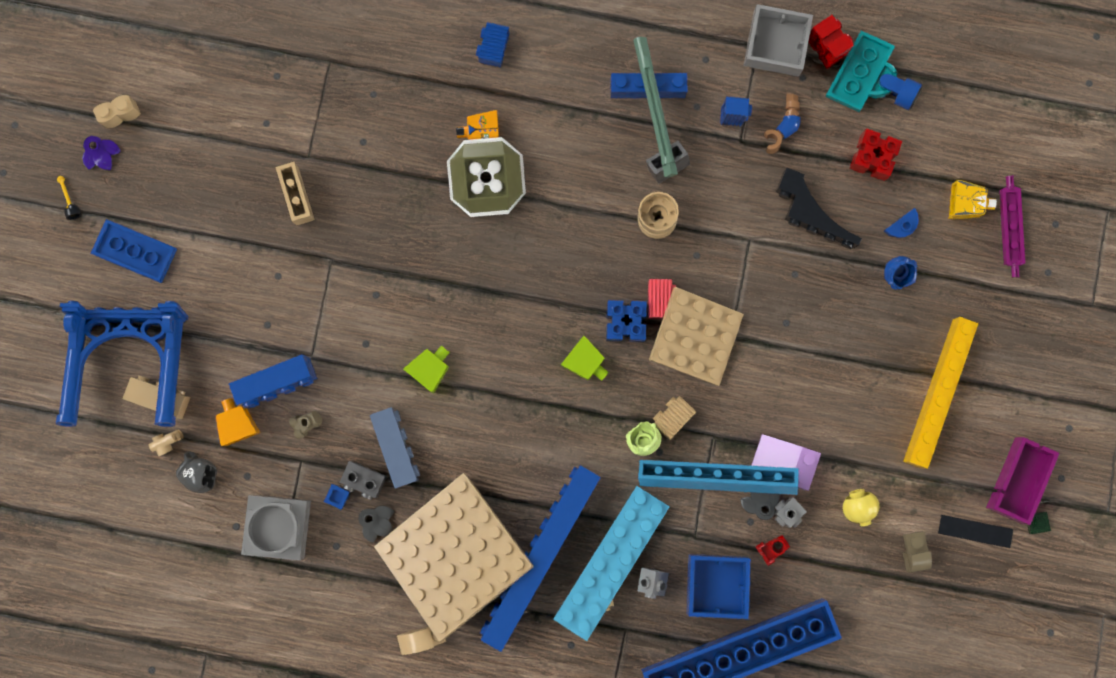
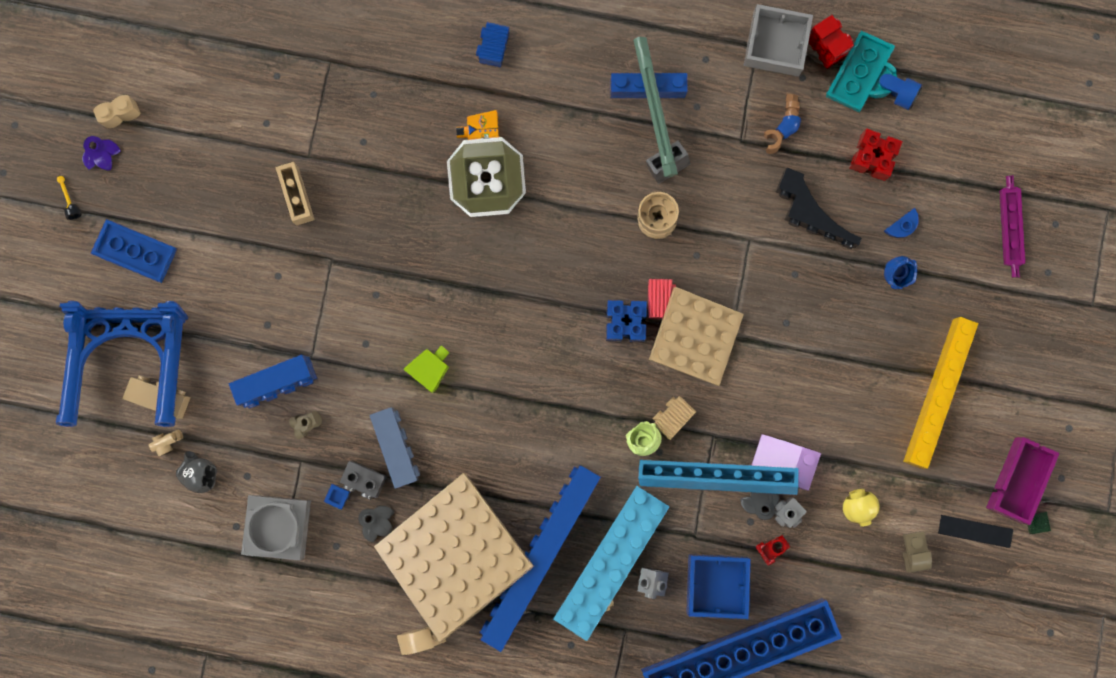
(235, 423): light orange torso -> none
(585, 360): lime torso -> none
(735, 111): blue brick -> none
(969, 201): yellow torso -> none

